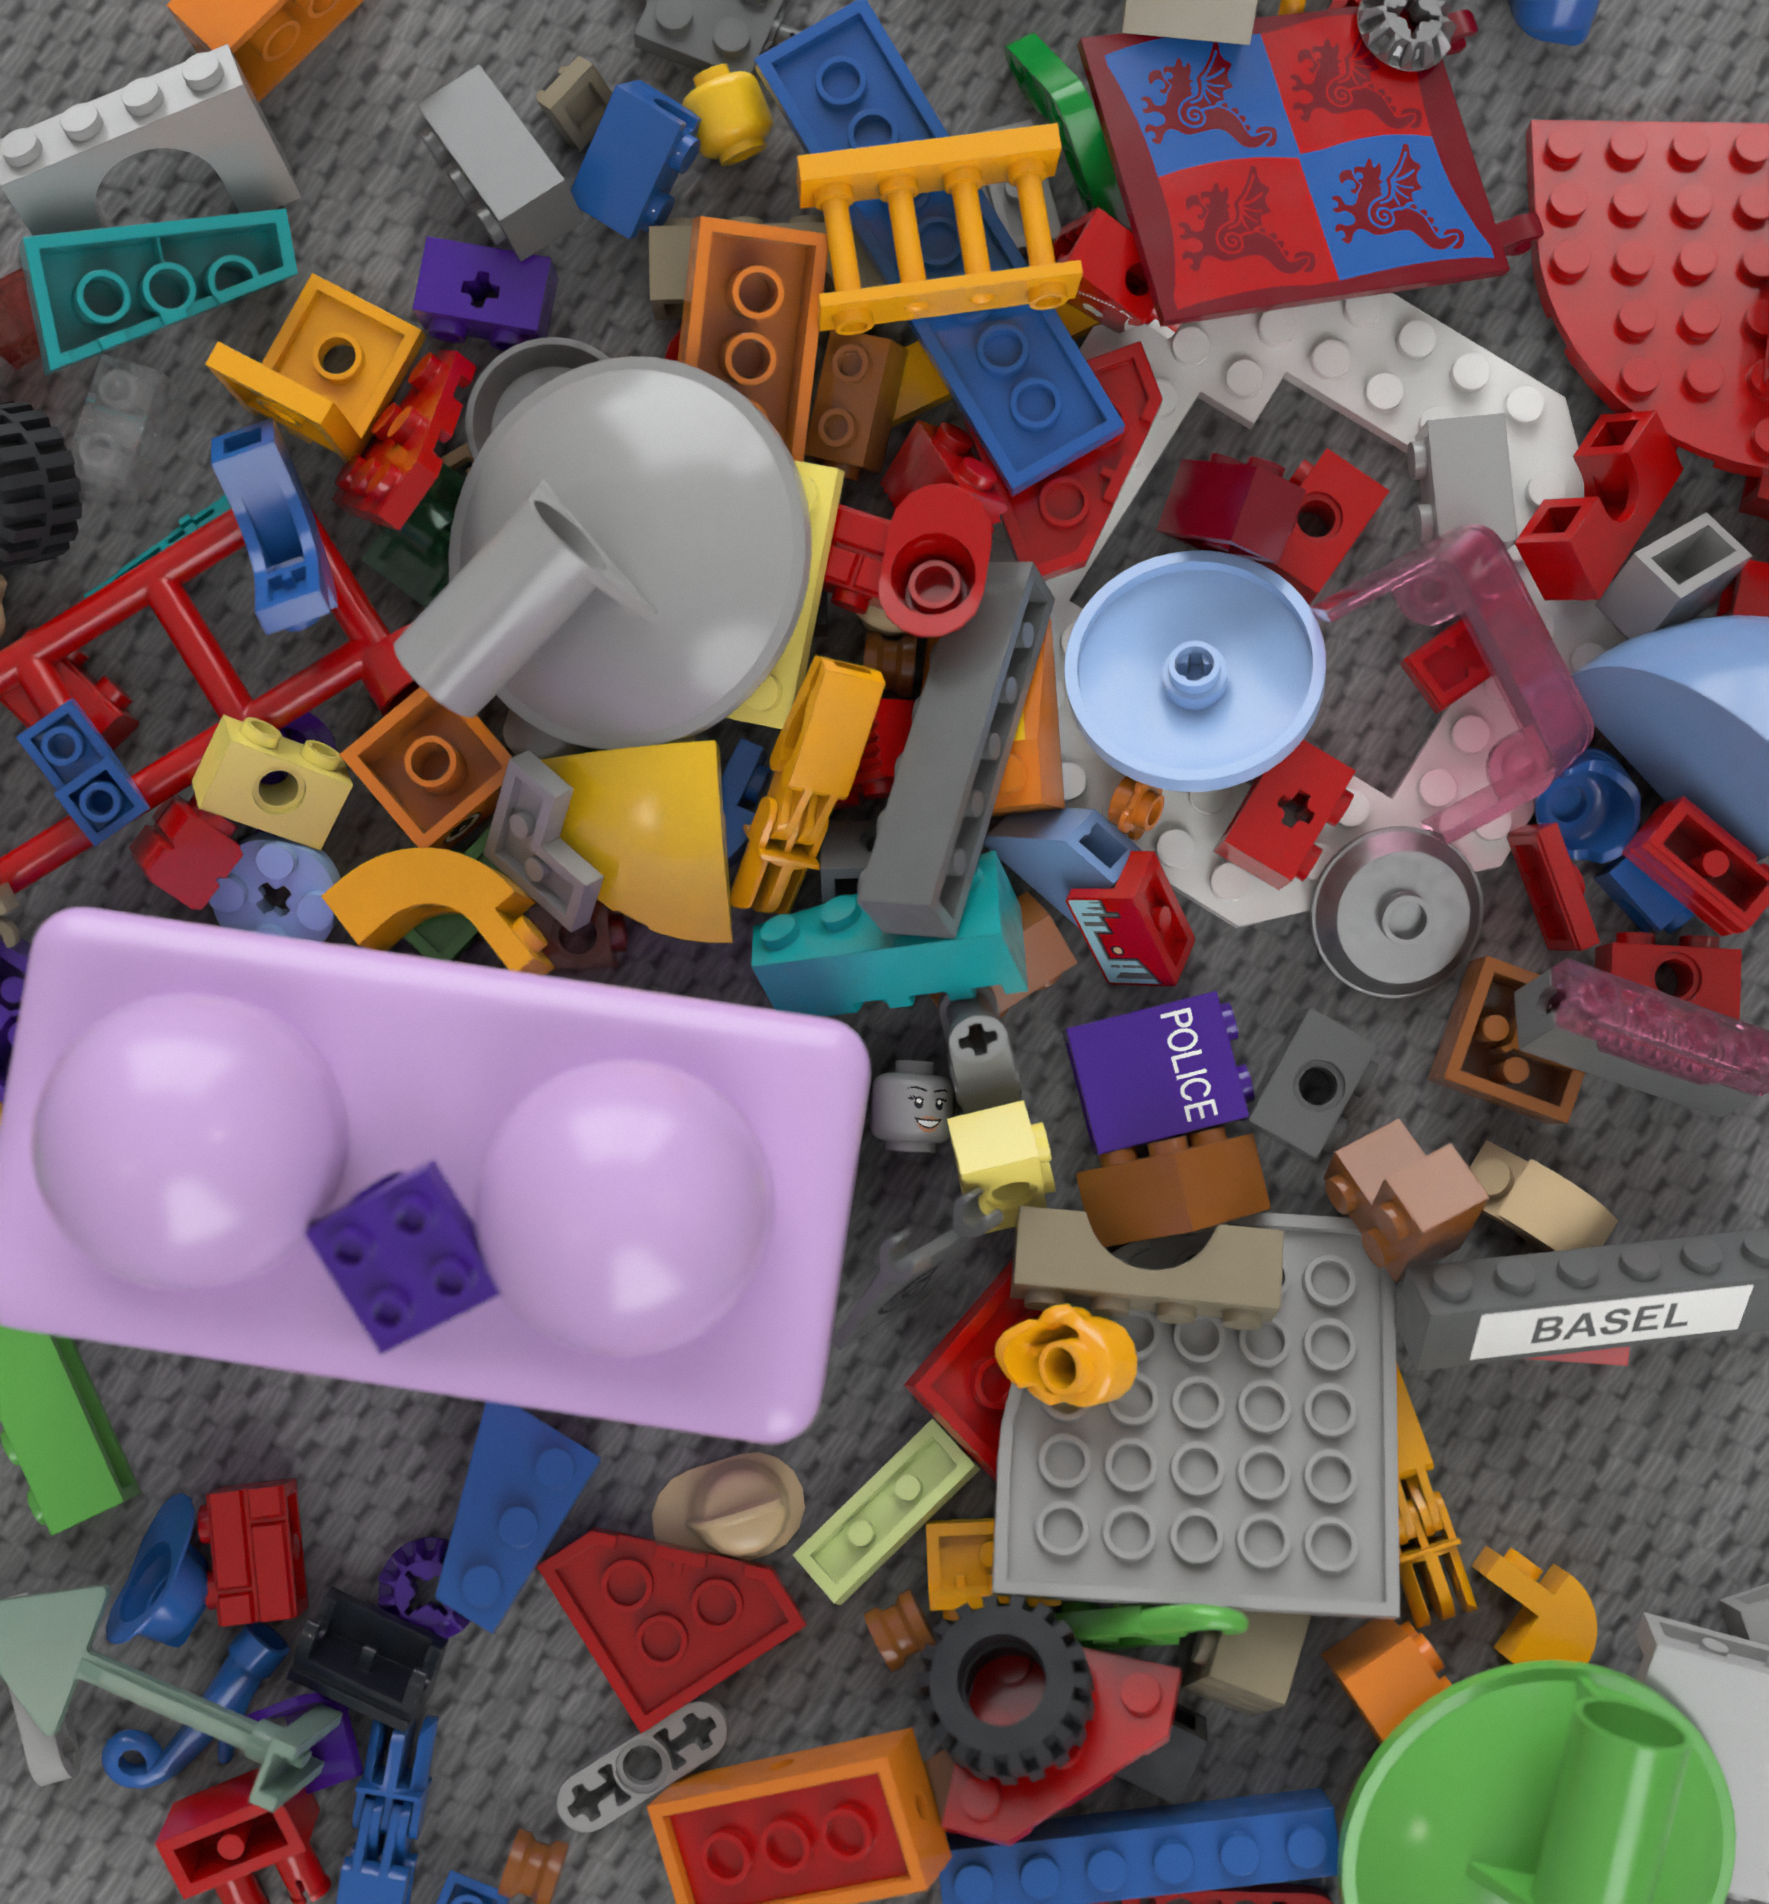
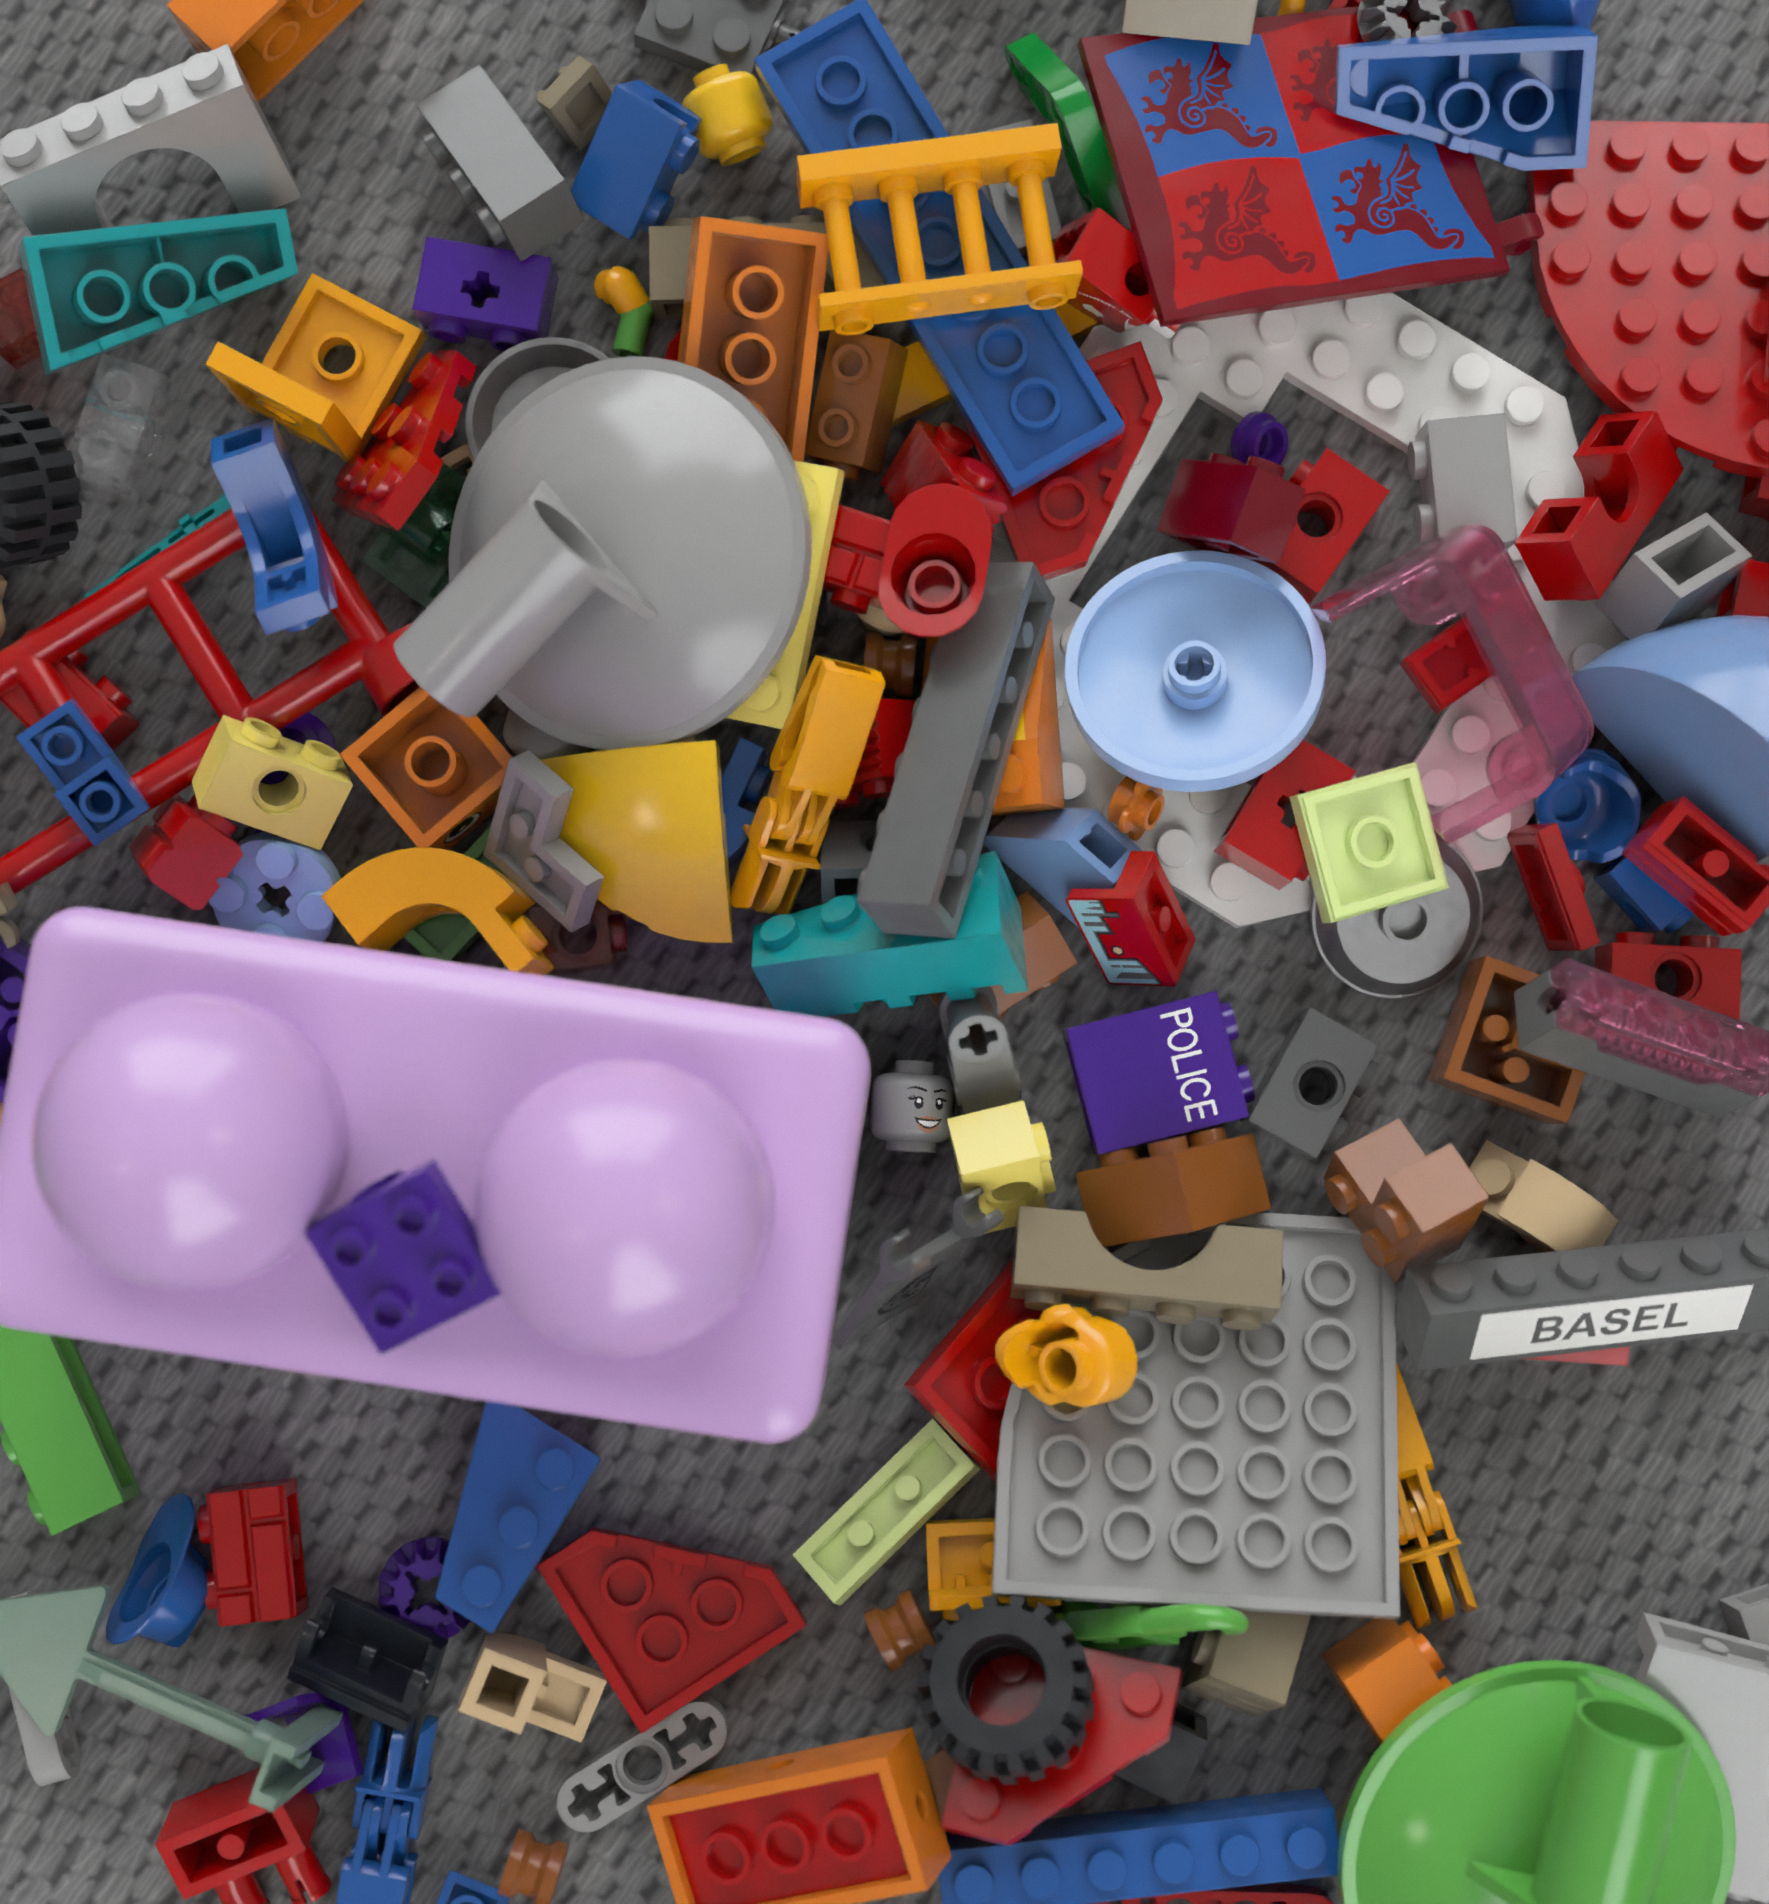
(252, 1658): blue plant -> none
(524, 1683): none -> tan brick
(629, 299): none -> arm
(731, 1507): tan piece -> none
(1259, 437): none -> dark purple plate
(1369, 842): none -> yellowish green tile
(1484, 92): none -> blue wedge
(1555, 1613): light orange brick -> none

